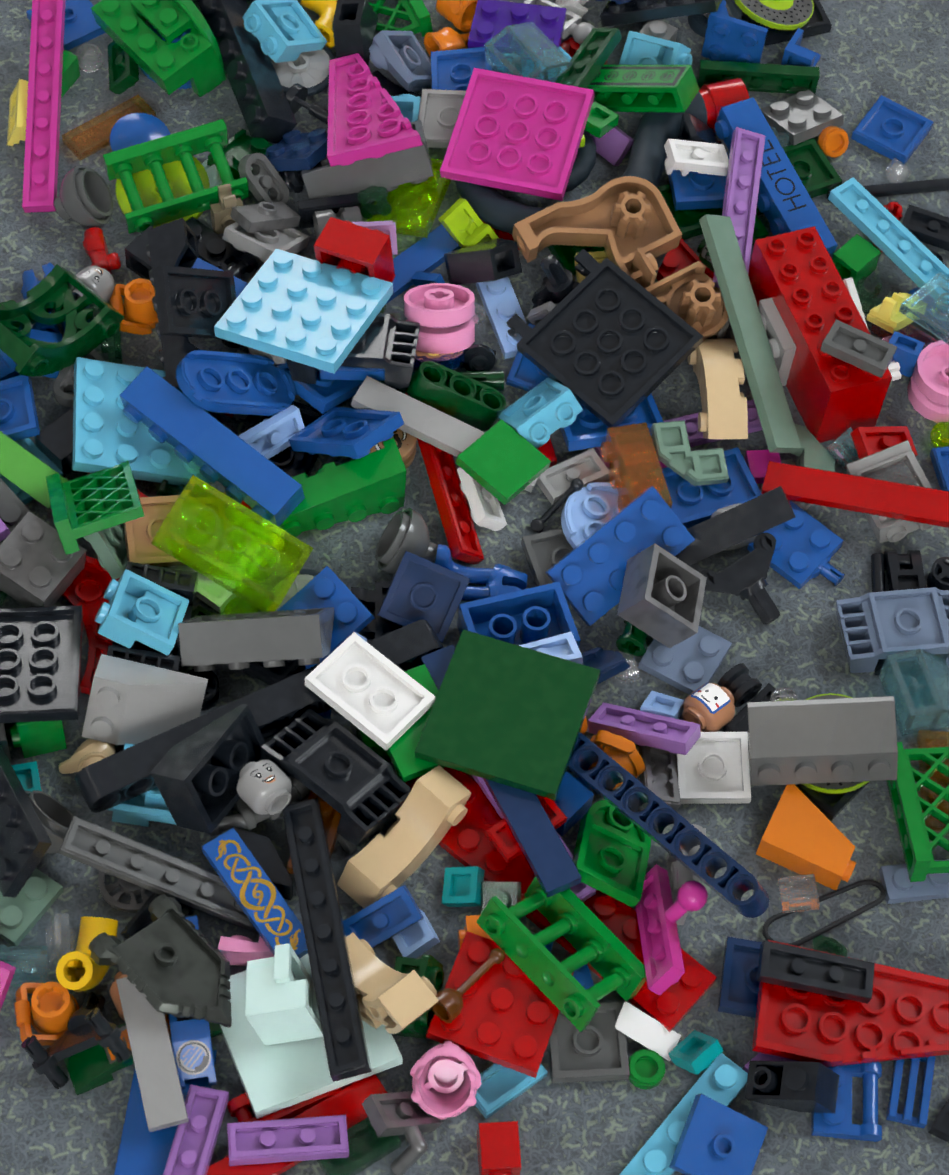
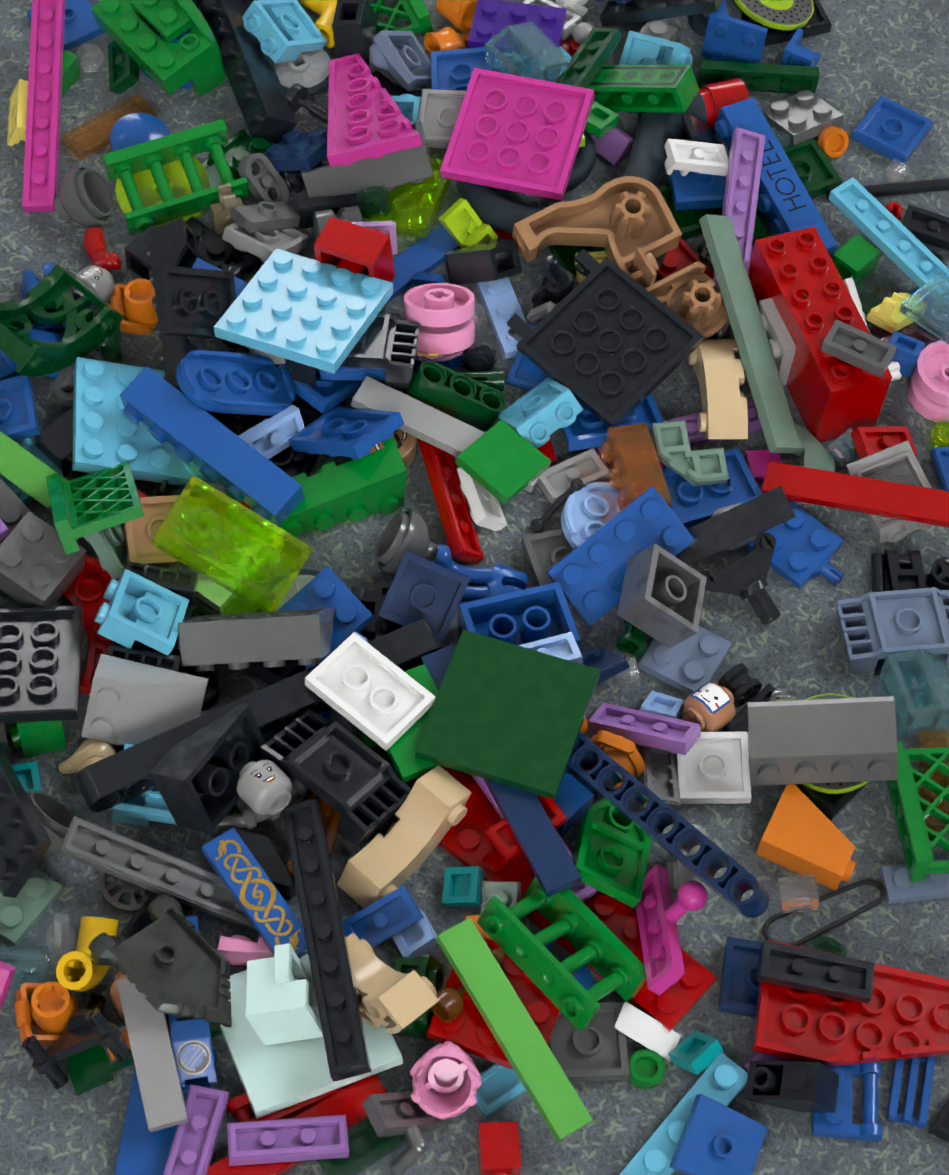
(514, 1029): none -> bright green tile

